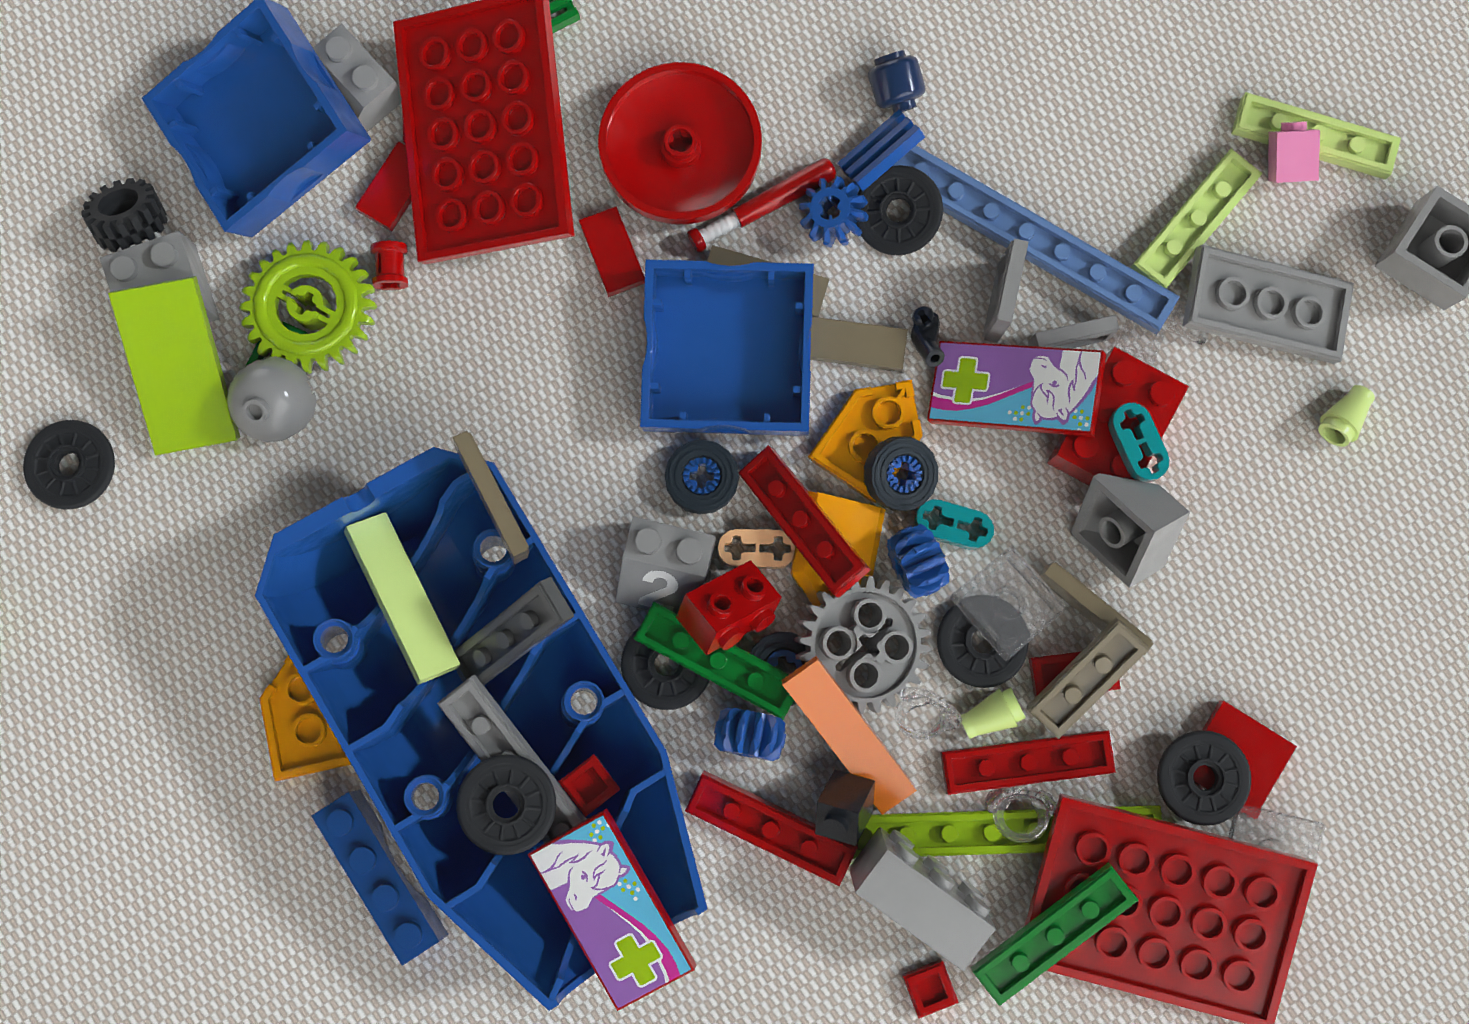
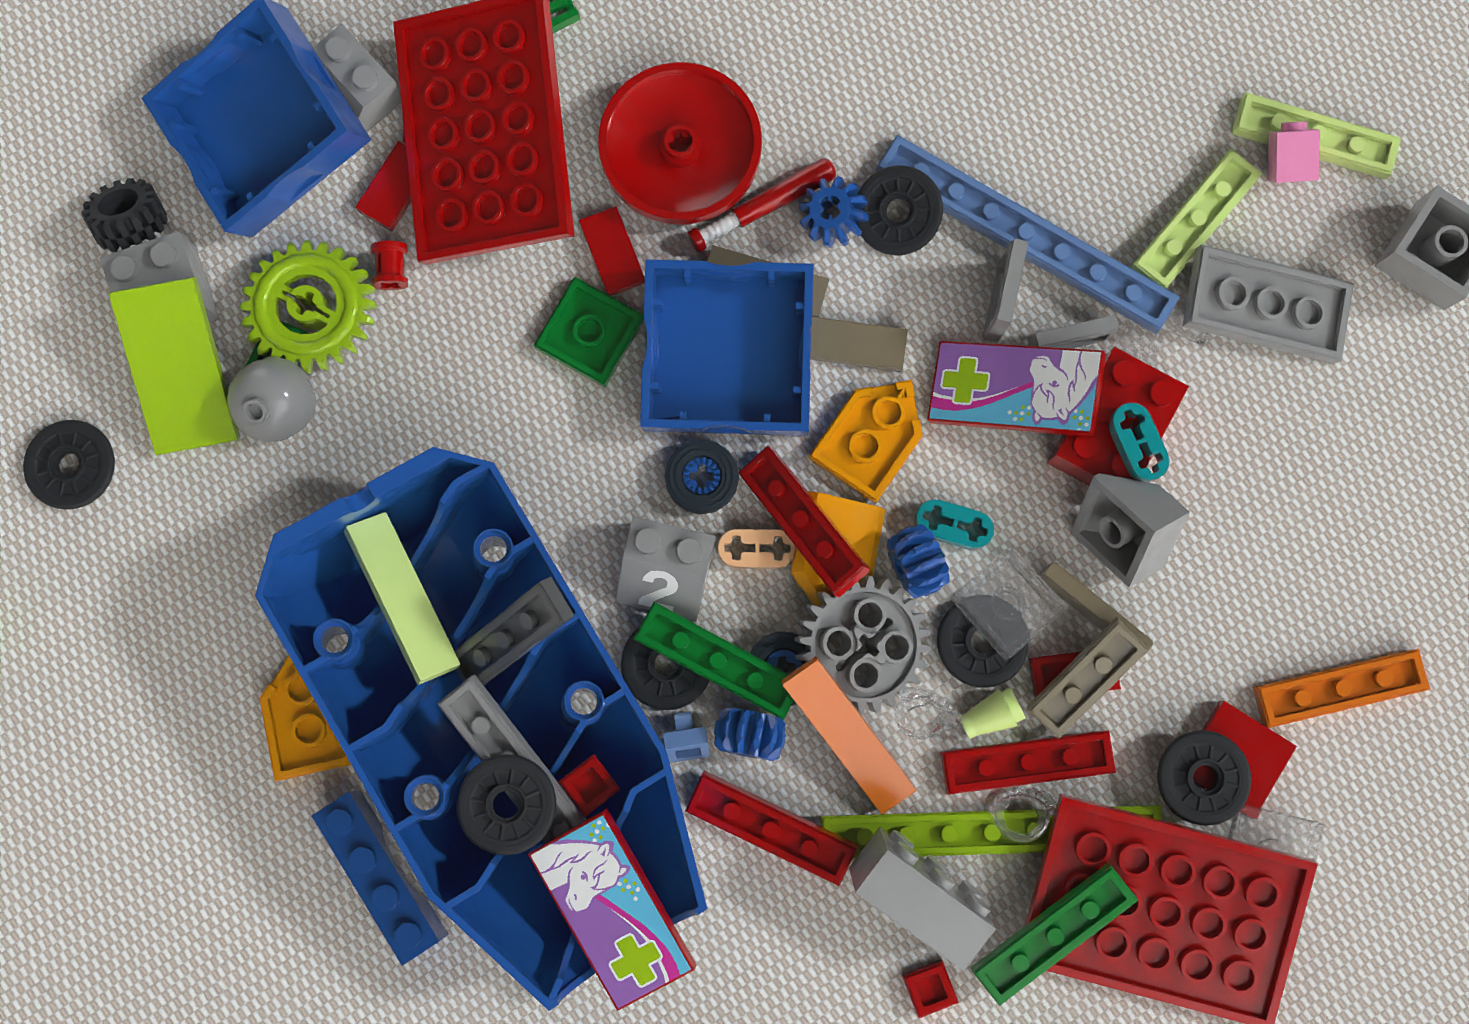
(491, 496): dark tan tile -> none
(589, 332): none -> green tile
(686, 741): none -> medium blue tile
(729, 608): red brick -> none
(845, 807): black brick -> none
(881, 150): blue tile -> none
(896, 81): dark blue head -> none
(916, 460): black bush -> none
(925, 336): black arm -> none
(1341, 688): none -> orange tile
(1345, 418): yellowish green cone -> none

